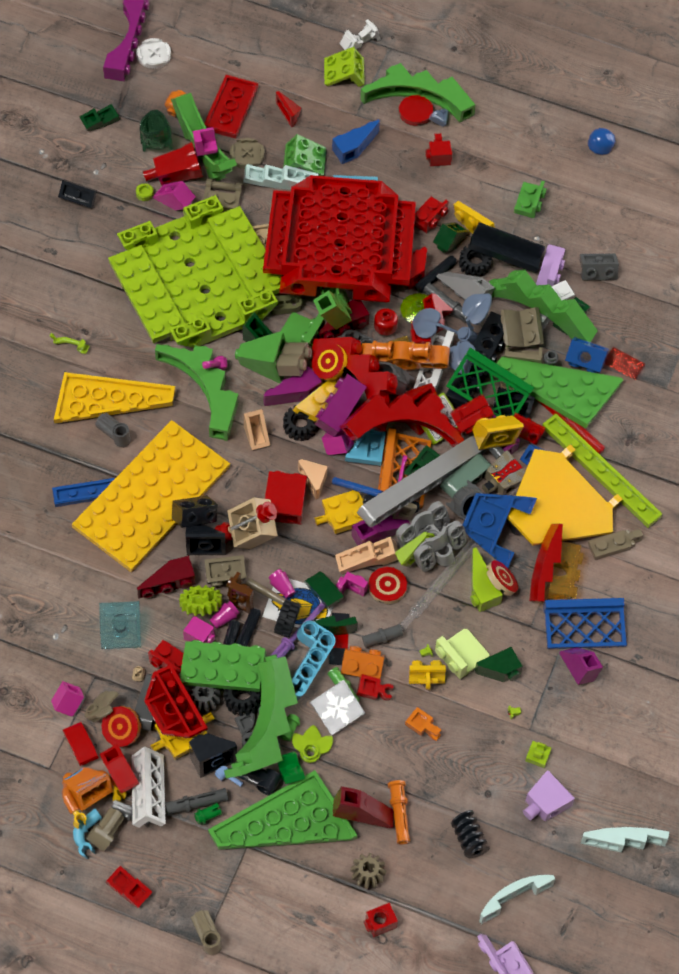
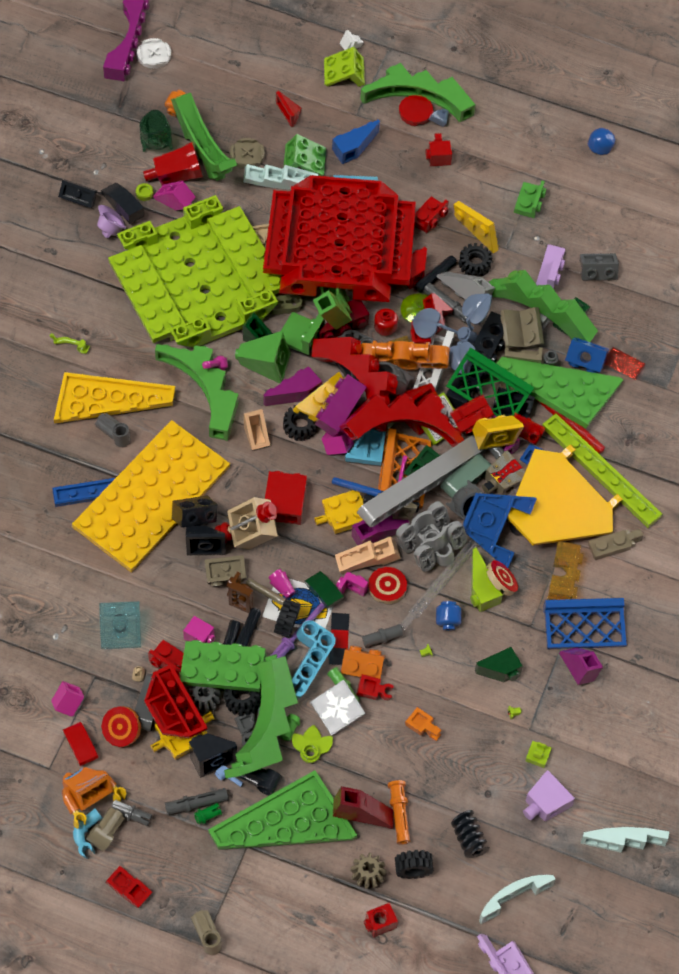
(100, 706): dark tan plate -> none
(104, 117): dark green slope -> none
(109, 221): none -> lavender piece
(119, 768): red slope -> none
(123, 202): none -> black slope
(142, 793): white fence -> none
(171, 576): dark red slope -> none
(200, 600): lime gear -> none
(205, 141): dark pink panel -> none
(224, 615): dark pink cone -> none
(227, 200): dark tan plate -> none
(231, 106): red tile -> none
(290, 768): green bracket -> none
(293, 358): dark tan brick -> none
(315, 474): light nougat slope -> none
(329, 361): red tile -> none
(338, 628): dark green slope -> none
(369, 32): white brick -> none
(405, 553): lime slope -> none
(414, 864): none -> black tyre
(427, 674): yellow hips -> none
(448, 615): none -> blue head
(450, 236): dark green slope -> none
(460, 652): yellowish green bracket -> none
(506, 247): black panel -> none
(548, 555): red slope -> none
(563, 290): white brick -> none

